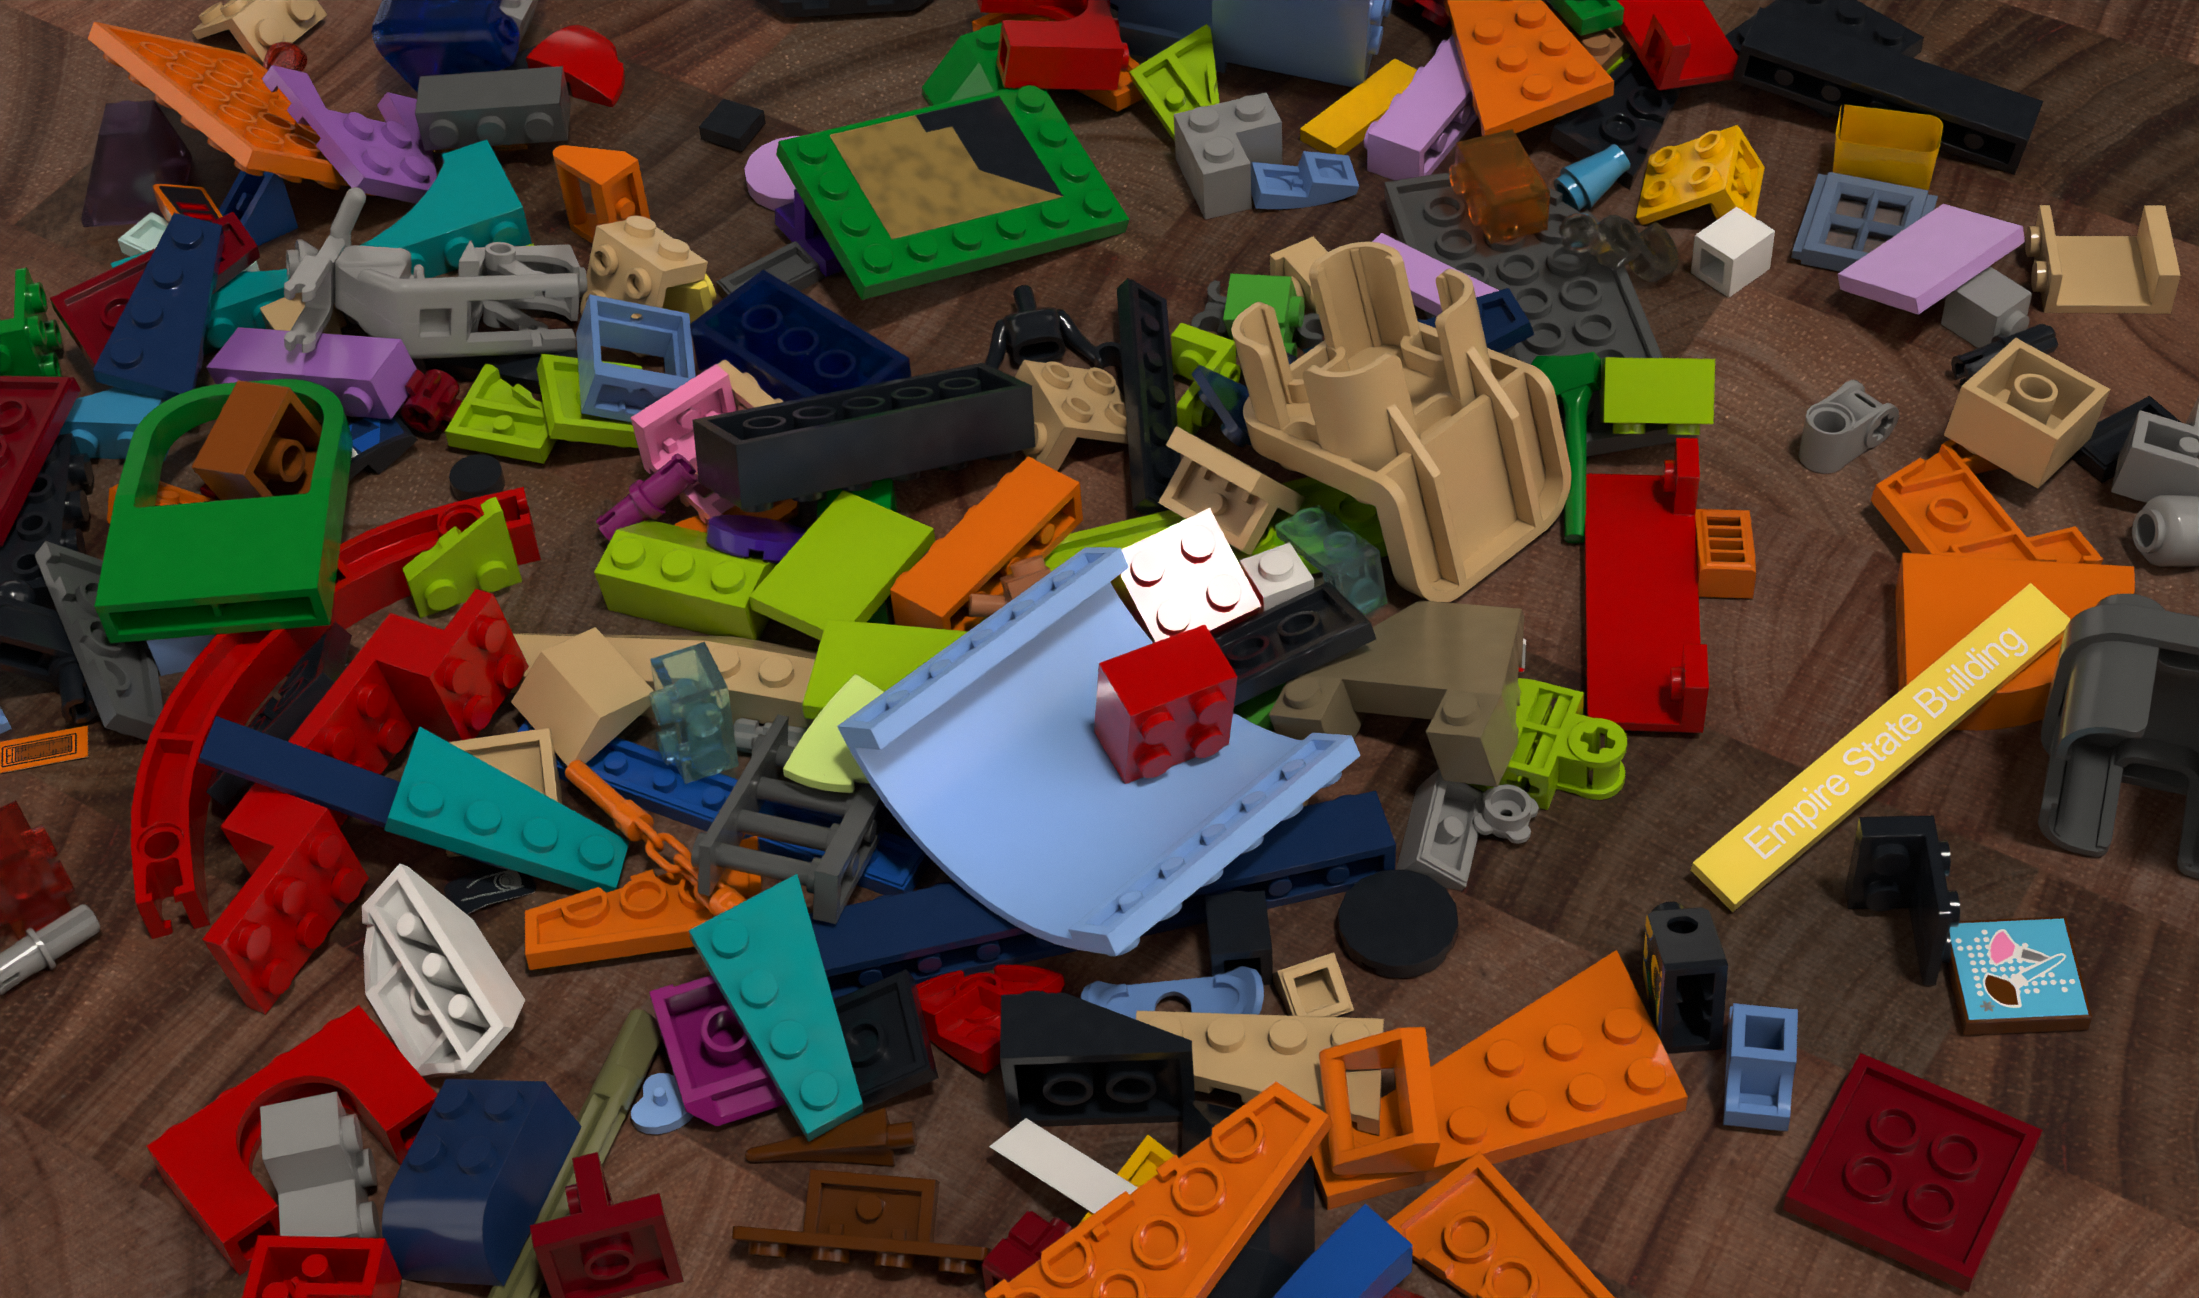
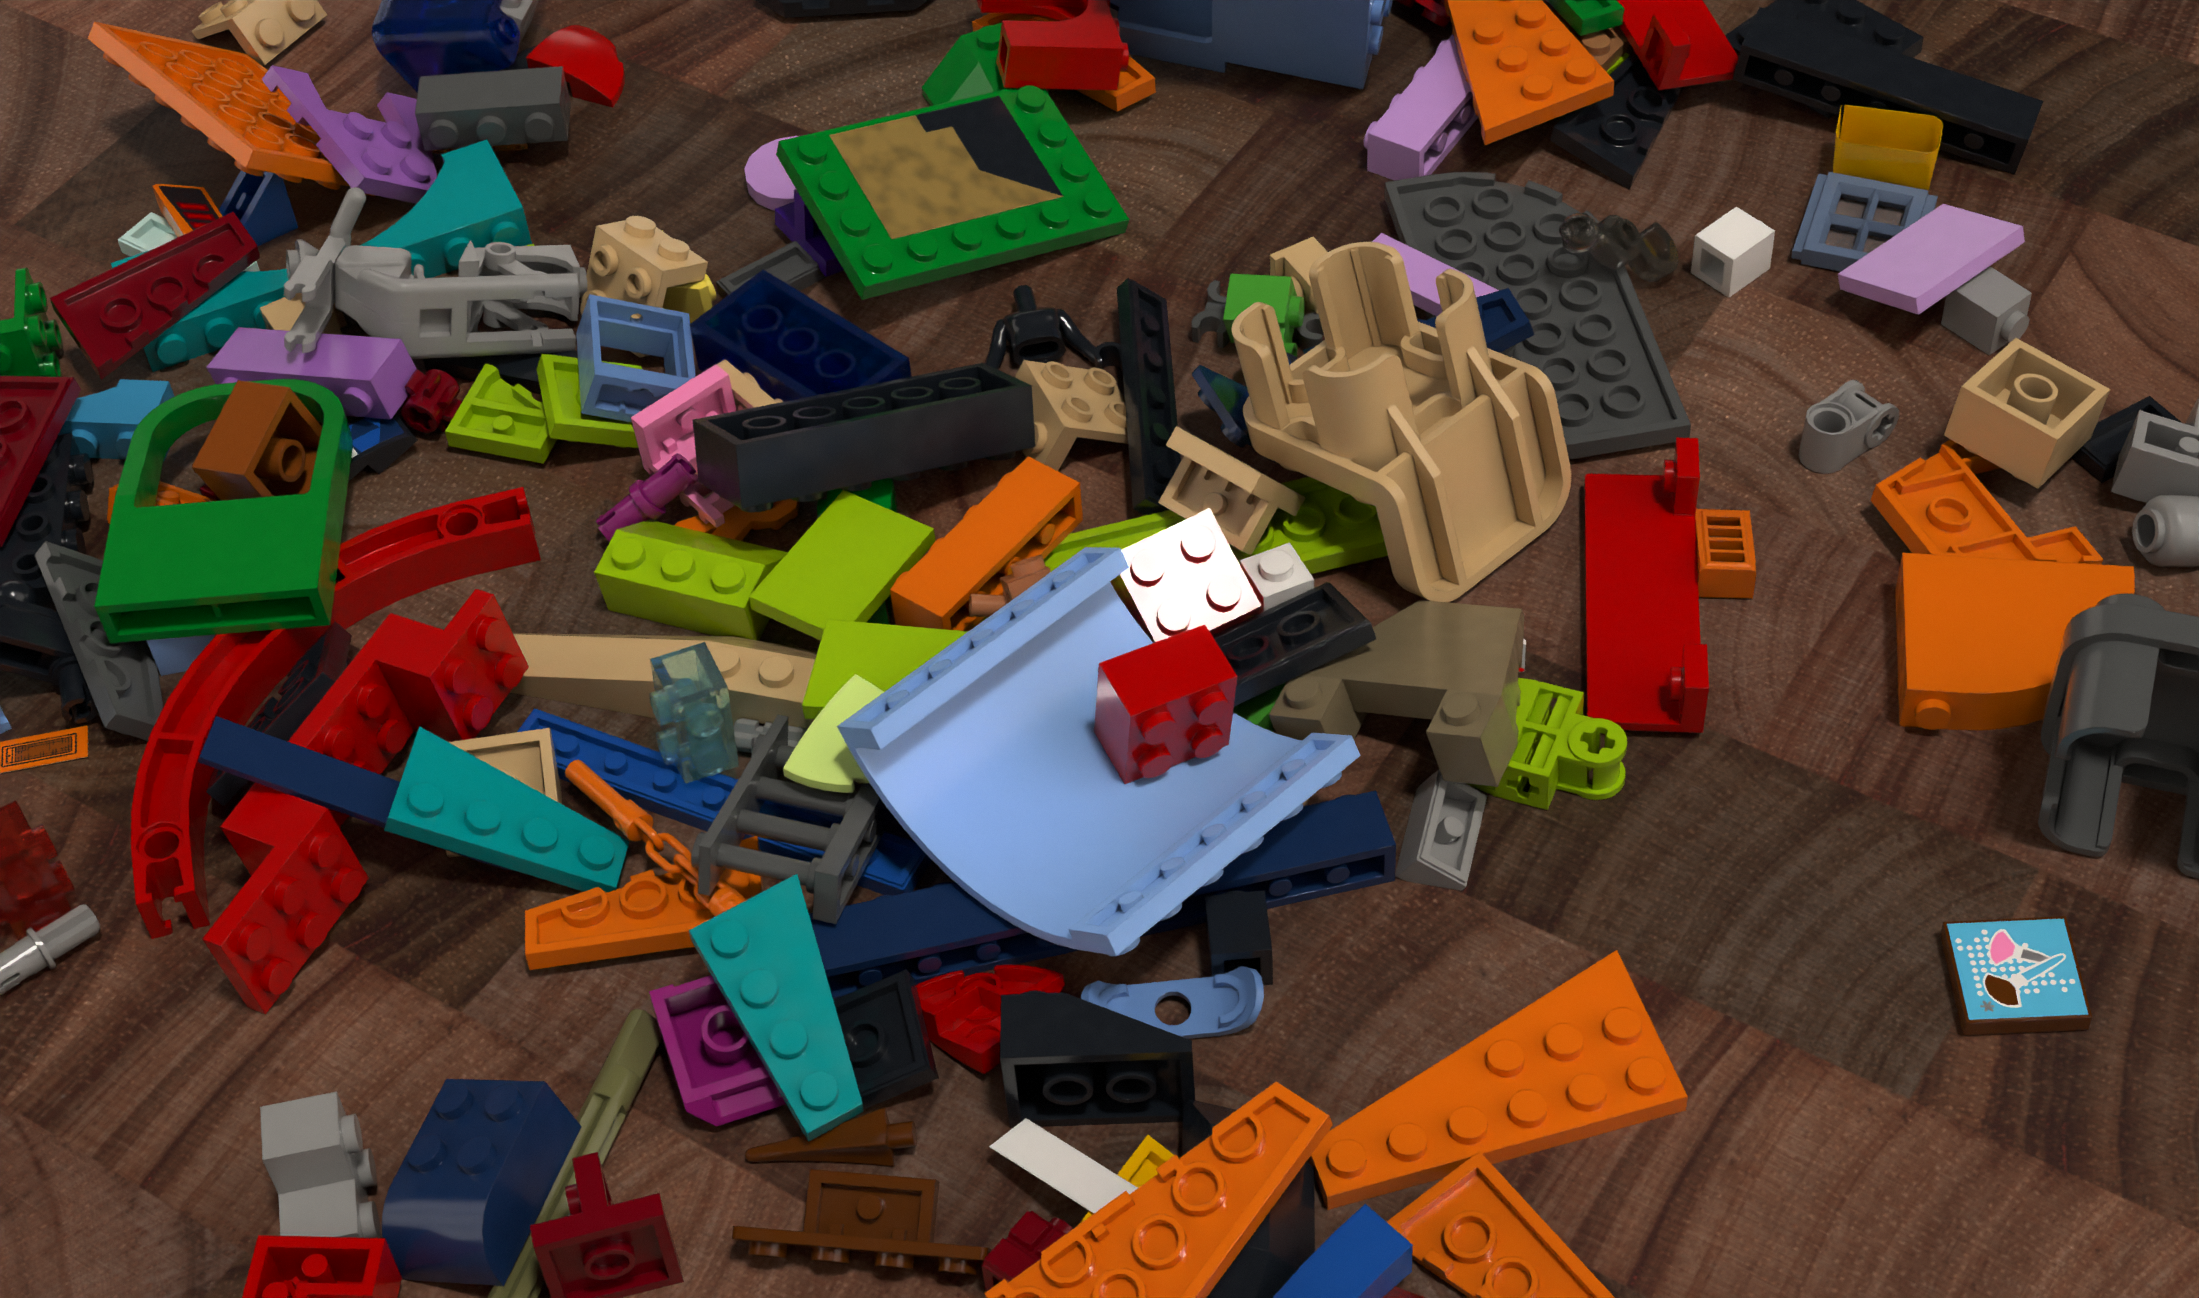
(131, 155): slope -> none
(165, 322): dark blue wing -> none
(213, 1152): red arch -> none
(286, 56): clear red piece -> none
(434, 978): white wedge -> none
(464, 562): lime wing -> none
(476, 477): black tile -> none
(487, 887): black sticker -> none
(582, 695): tan slope -> none
(613, 182): orange tile -> none
(660, 1107): light blue piece -> none
(732, 125): black tile -> none
(750, 534): dark purple tile -> none
(1179, 77): lime wing -> none
(1195, 348): lime bracket -> none
(1220, 144): light grey brick -> none
(1257, 1050): tan wing -> none
(1313, 988): tan slope -> none
(1314, 182): medium blue slope -> none
(1339, 554): clear light blue bracket -> none
(1347, 120): yellow tile -> none
(1398, 923): black tile -> none
(1420, 1139): orange tile -> none
(1500, 186): clear orange brick -> none
(1506, 813): light grey plate -> none
(1574, 382): green piece -> none
(1590, 178): dark azure cone -> none
(1657, 391): lime slope -> none
(1687, 949): black torso -> none
(1706, 170): yellow bracket -> none
(1760, 1066): medium blue brick -> none
(1880, 747): light yellow tile -> none
(1906, 866): black bracket -> none
(1913, 1171): dark red plate -> none
(1968, 364): black axle -> none
(2105, 271): tan panel -> none

